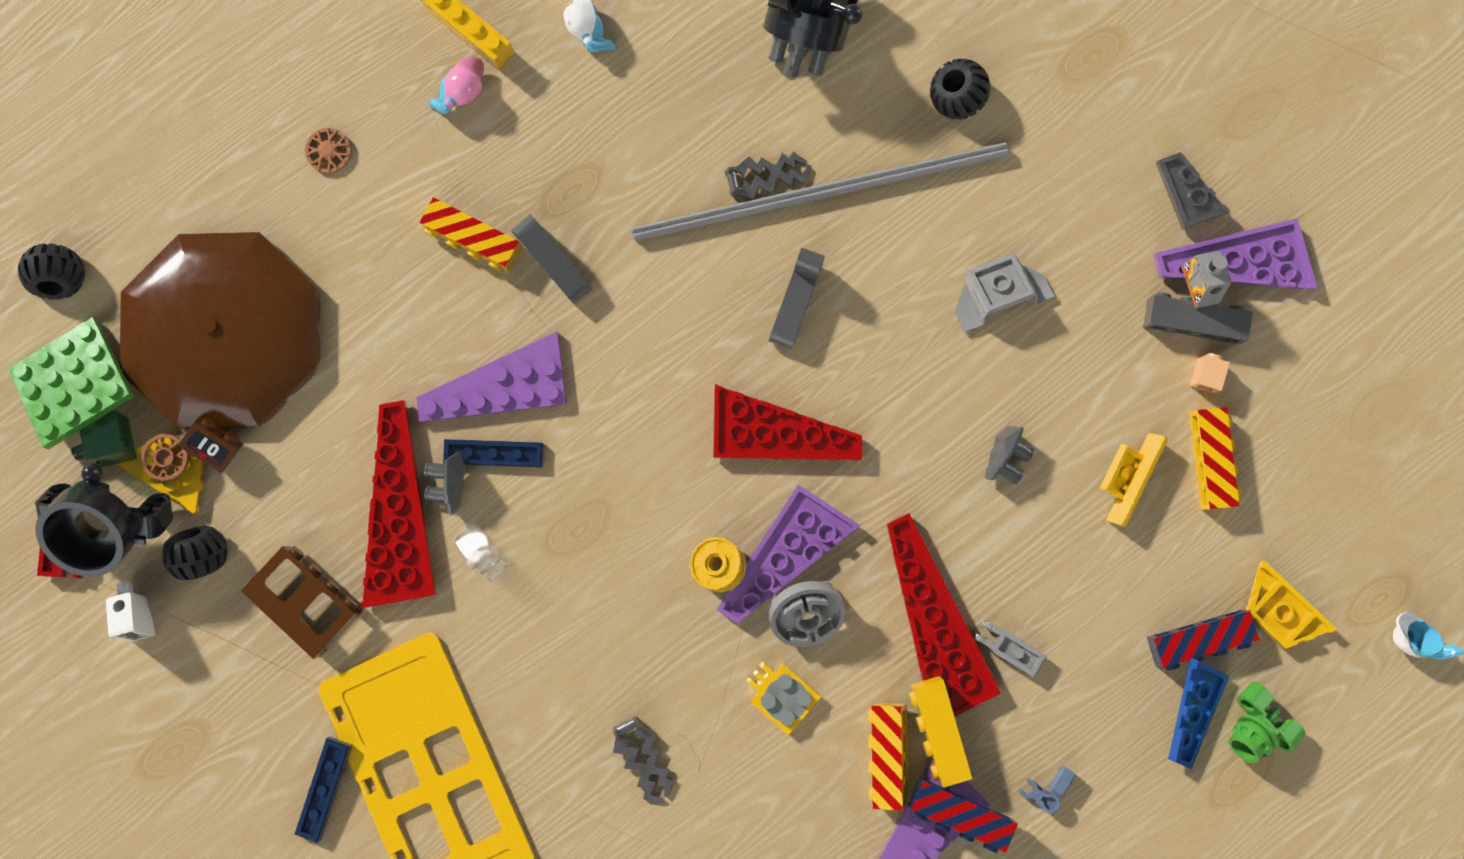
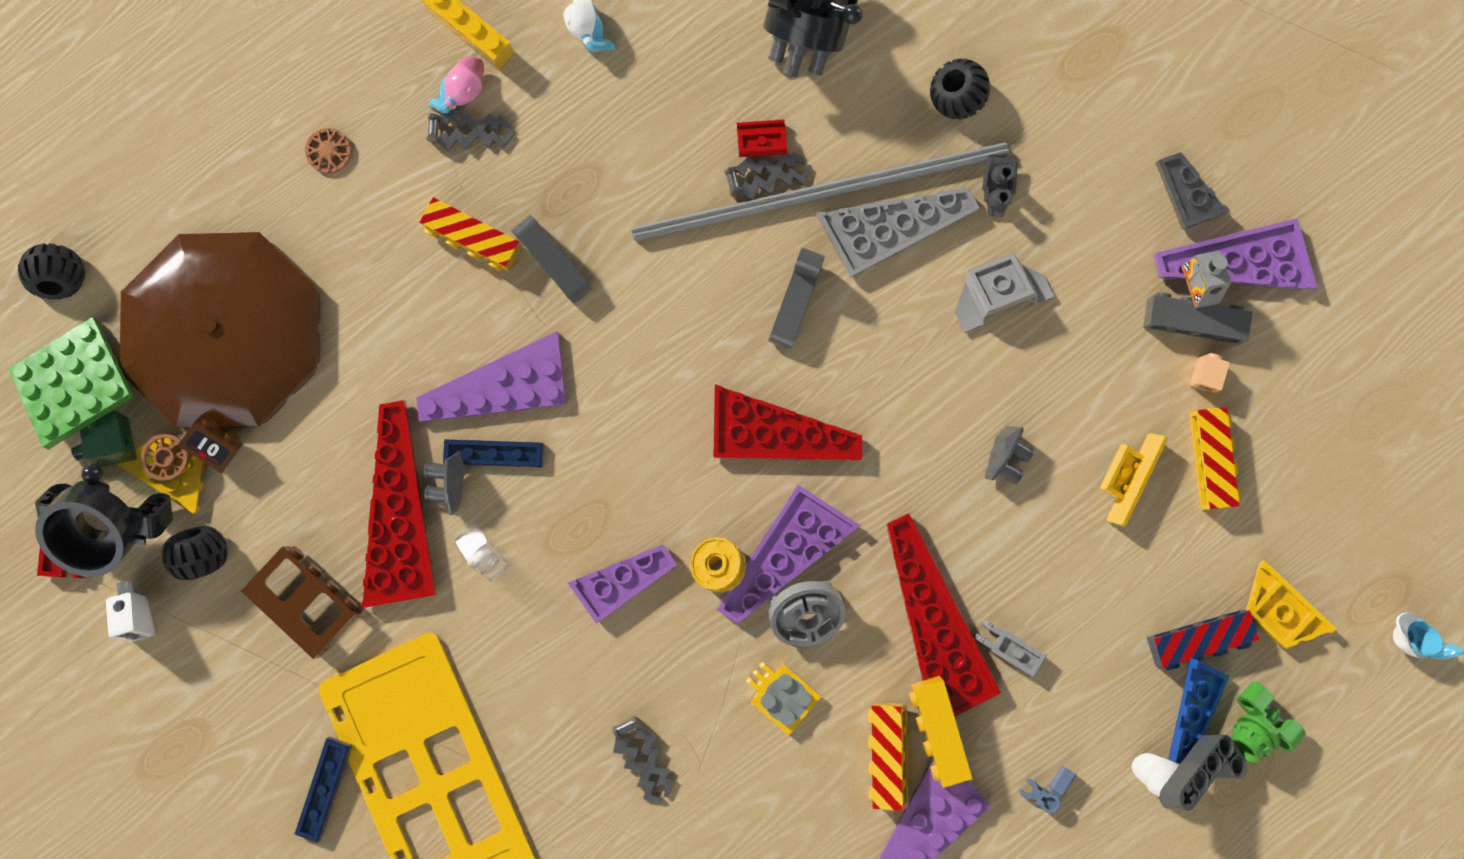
(477, 132): none -> flat silver piece
(615, 585): none -> medium lavender wing
(761, 138): none -> red plate
(882, 229): none -> light grey wing
(962, 815): brick -> none
(999, 184): none -> dark grey connector
(1153, 771): none -> white hair
(1208, 759): none -> dark grey beam

